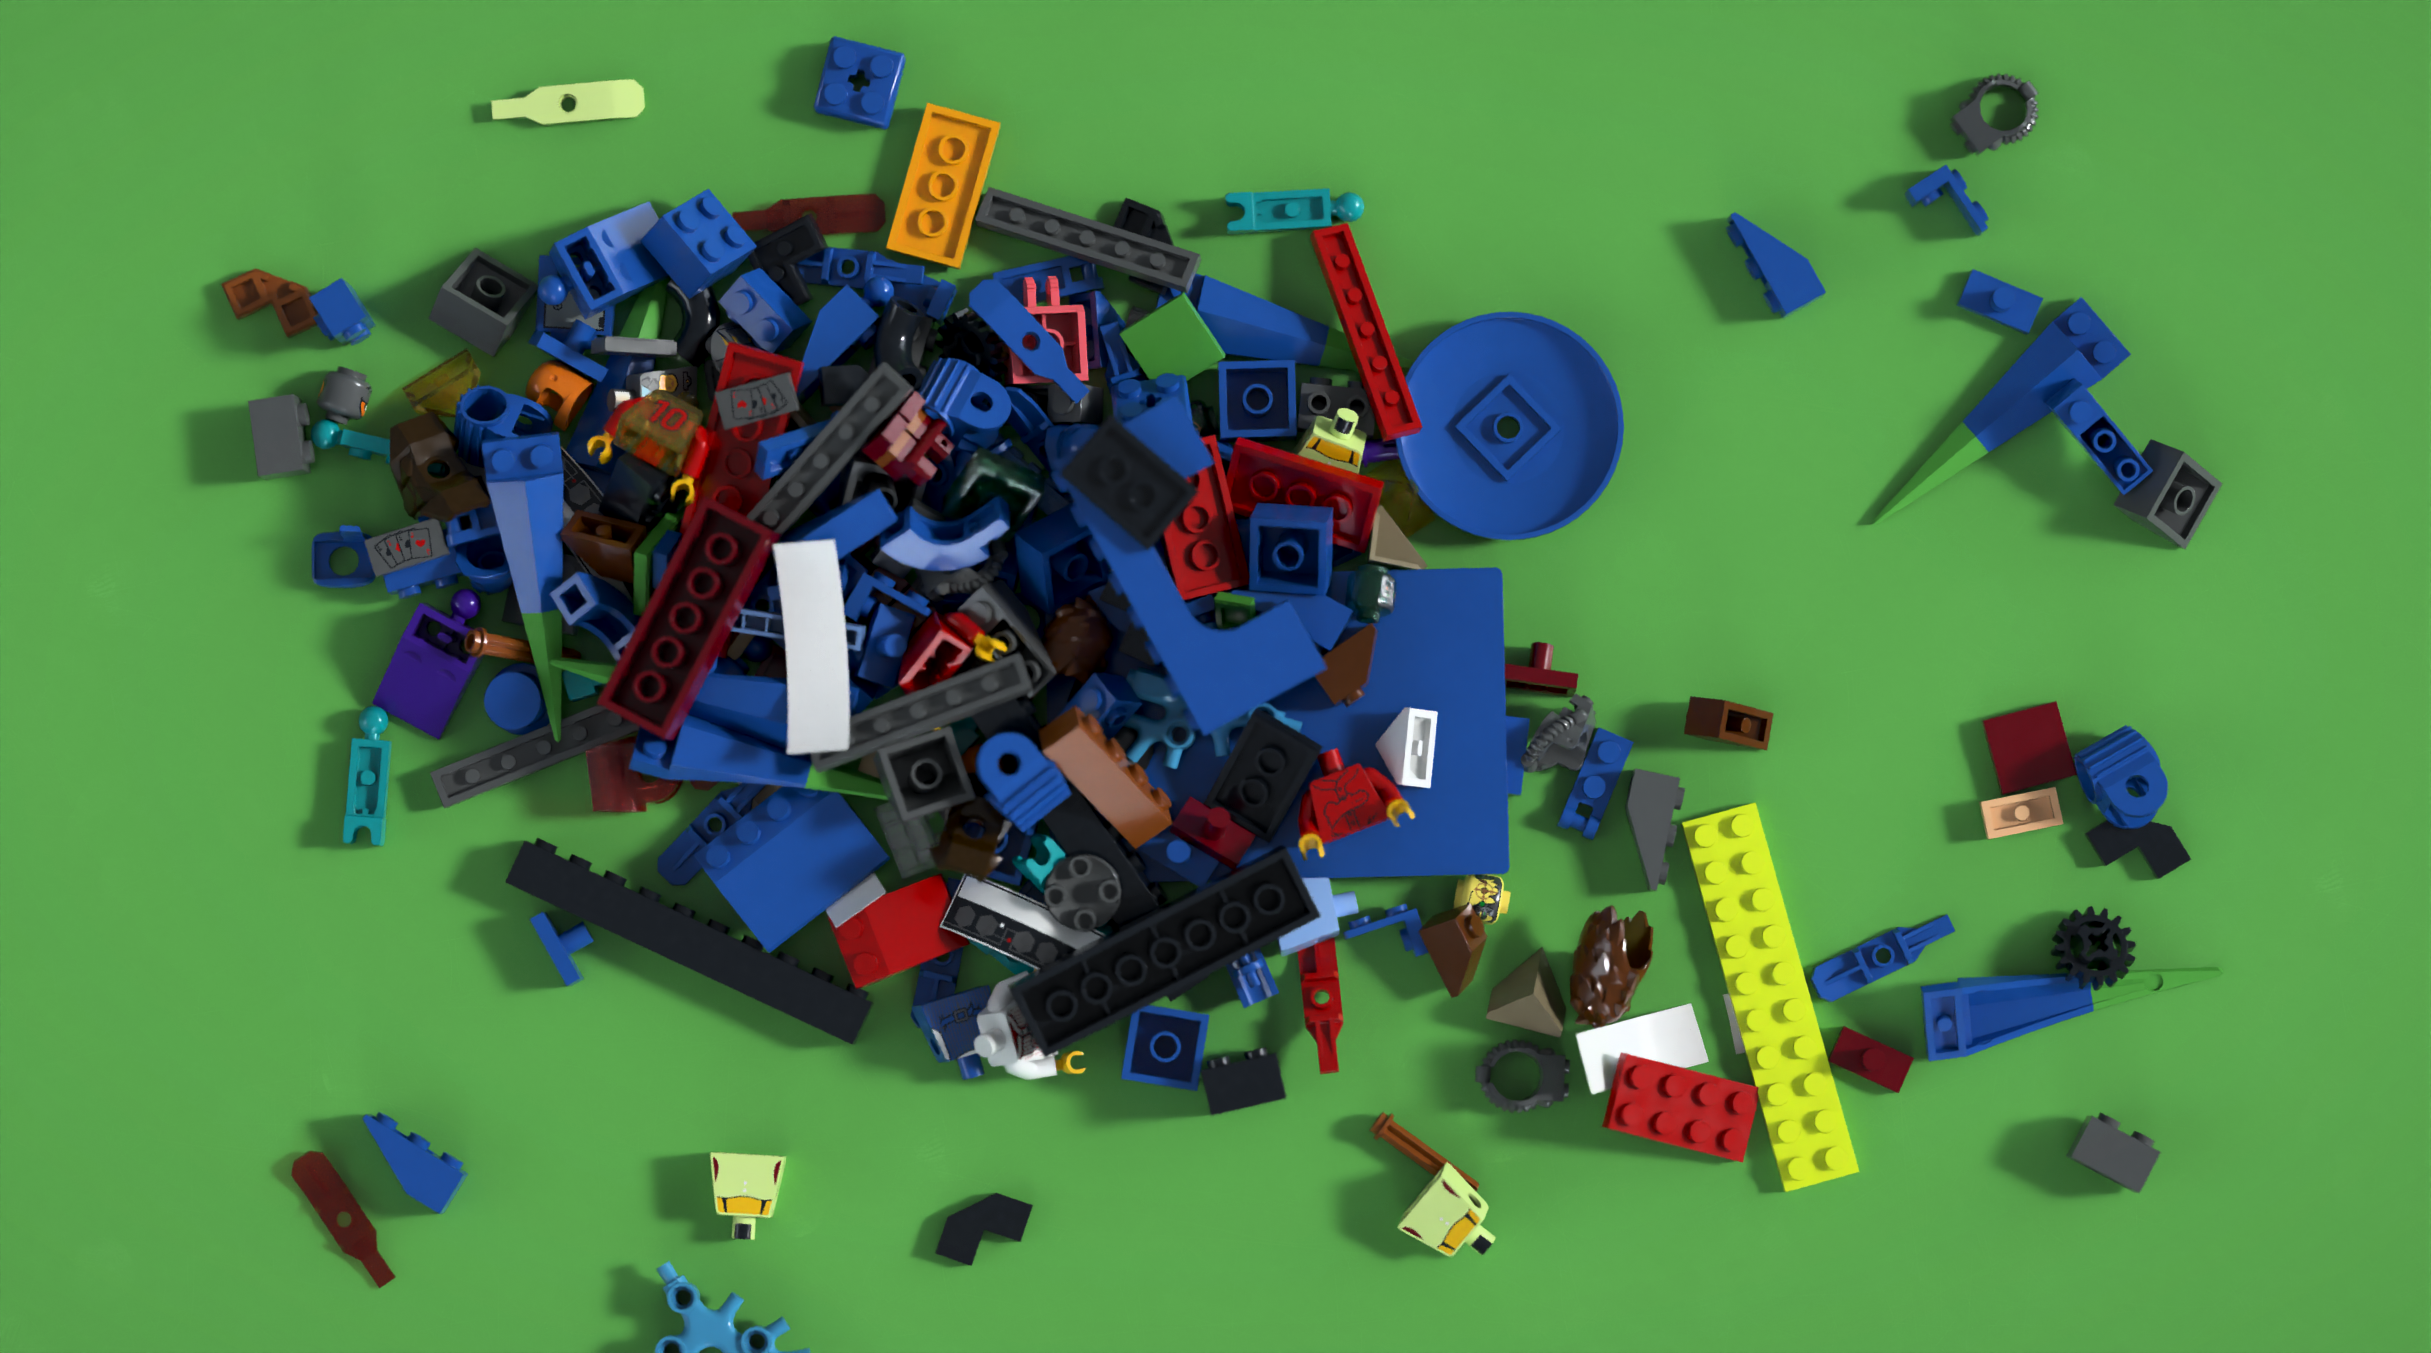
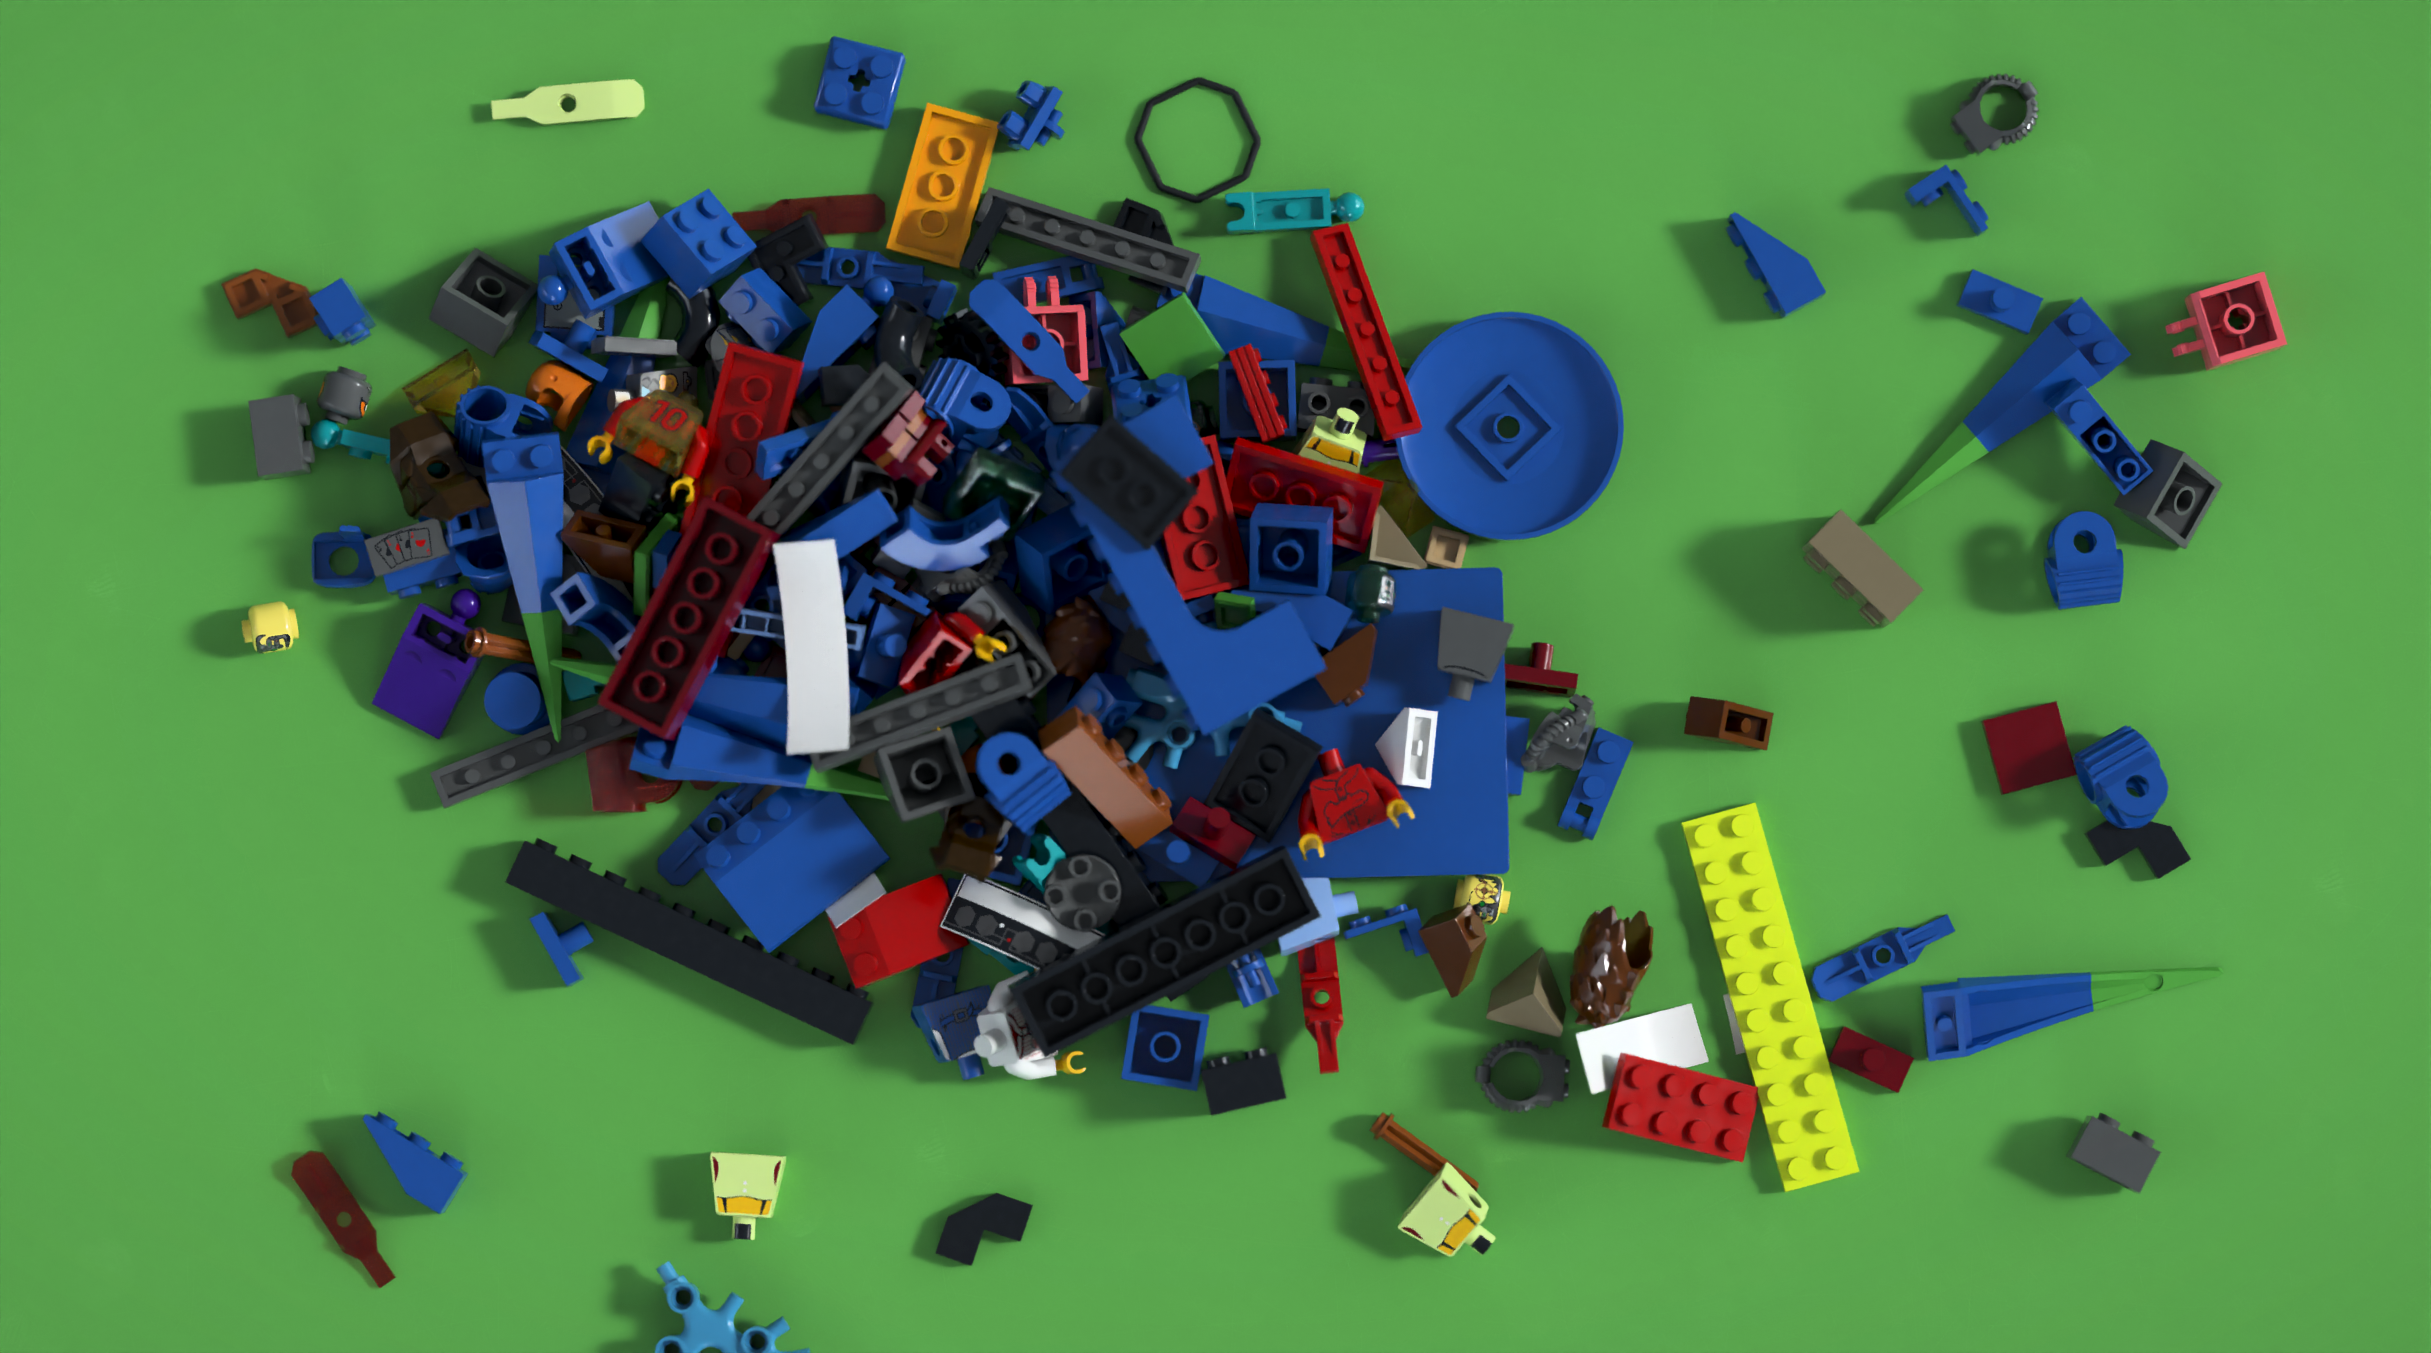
(270, 627): none -> light yellow head
(368, 779): teal plate -> none
(757, 400): dark grey tile -> none
(908, 840): clear brick -> none
(981, 245): none -> black tile
(1038, 121): none -> blue hips
(1220, 188): none -> black piece
(1255, 390): none -> red piece
(1446, 548): none -> tan tile
(1470, 649): none -> dark grey torso
(1650, 813): dark grey slope -> none
(1861, 570): none -> dark tan brick
(2021, 813): light nougat plate -> none
(2080, 577): none -> blue piece
(2107, 960): black gear -> none
(2219, 341): none -> coral hinge

